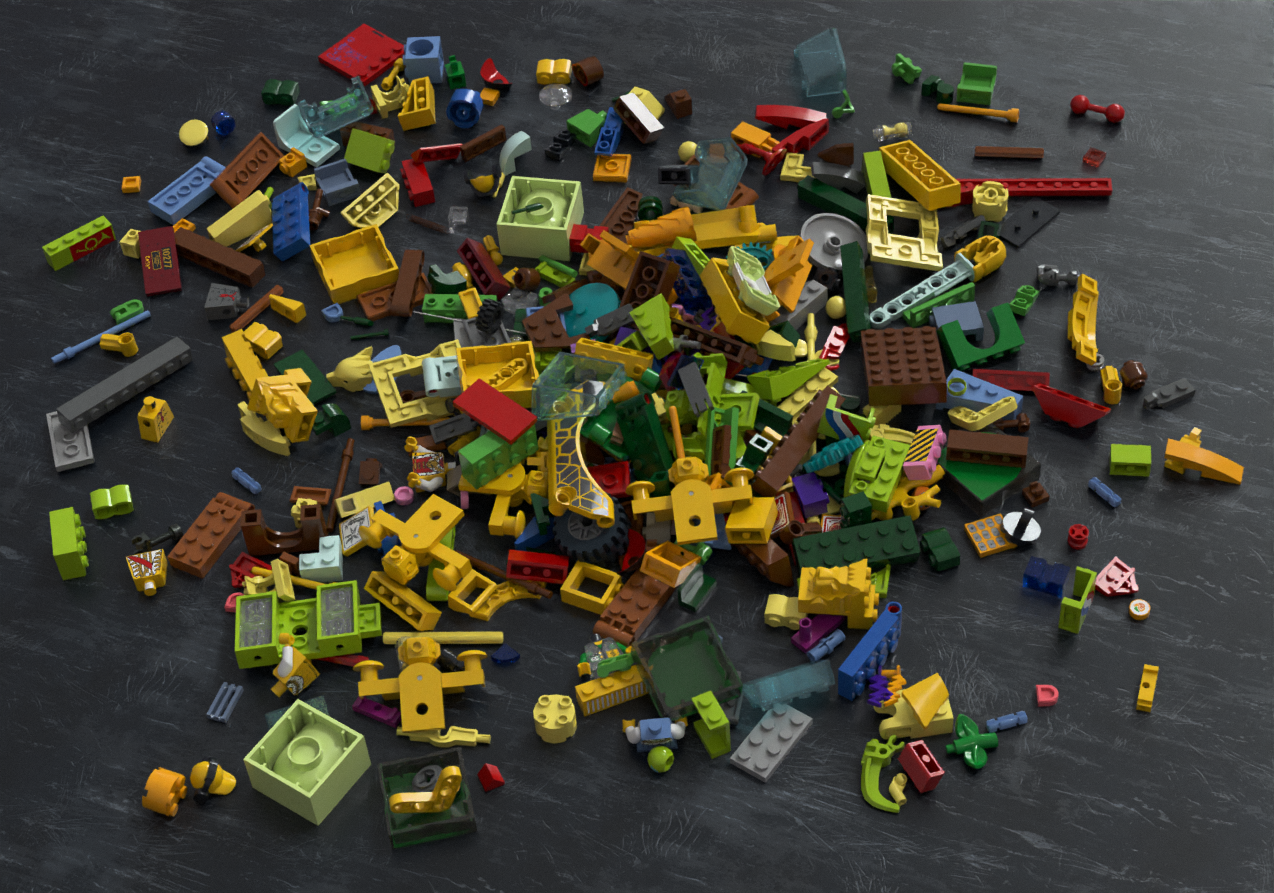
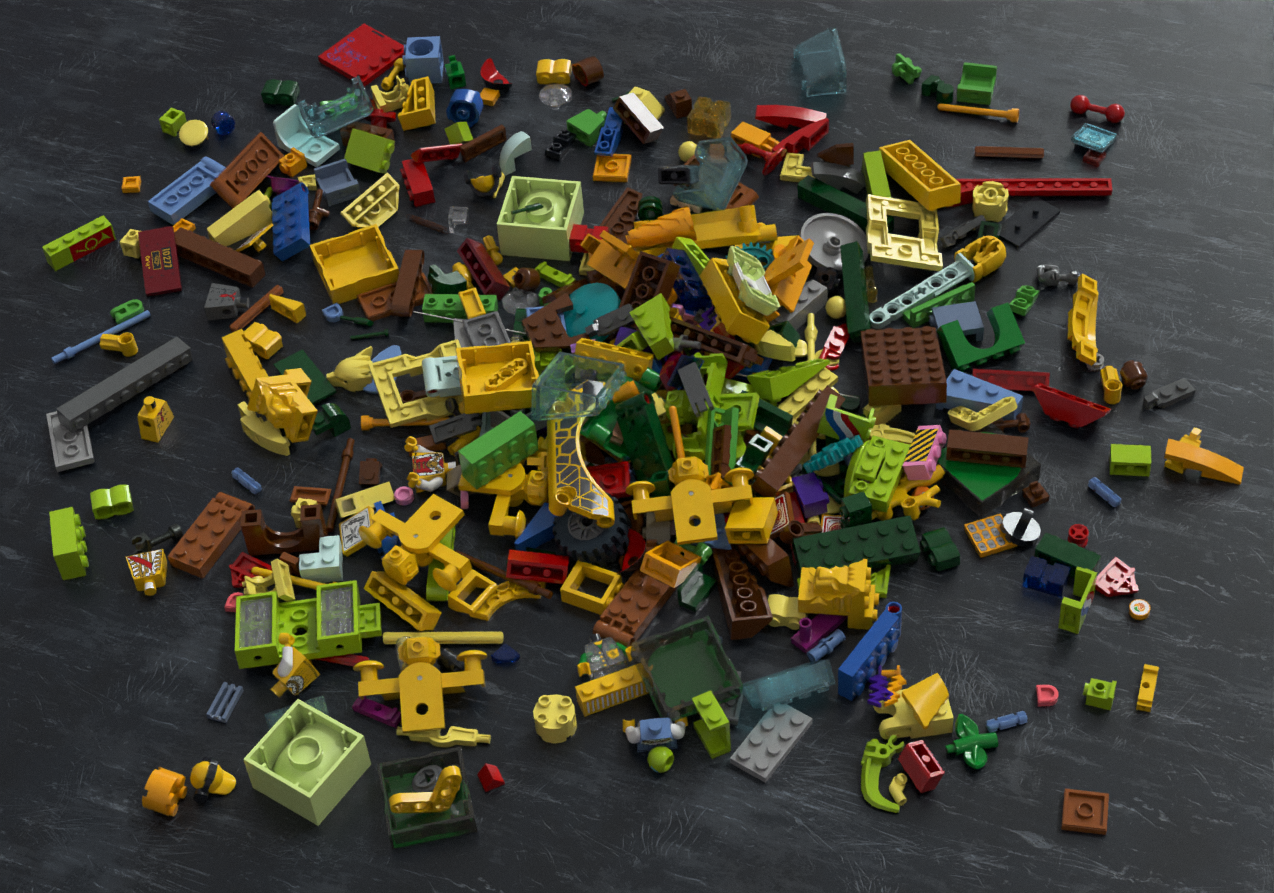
(172, 121): none -> lime brick
(281, 185): none -> magenta piece
(381, 119): none -> red plate
(458, 133): none -> lime panel
(490, 316): black tyre -> none
(495, 411): red tile -> none
(541, 512): dark green slope -> none
(571, 272): bright green bar -> none
(621, 663): bright green plate -> none
(709, 117): none -> clear yellow brick
(740, 595): none -> reddish brown wedge
(838, 111): bright green piece -> none
(901, 130): clear piece -> none
(956, 393): lime axle -> none
(1066, 553): none -> dark green brick
(1085, 811): none -> dark orange tile
(1093, 137): none -> clear light blue tile
(1100, 693): none -> lime brick

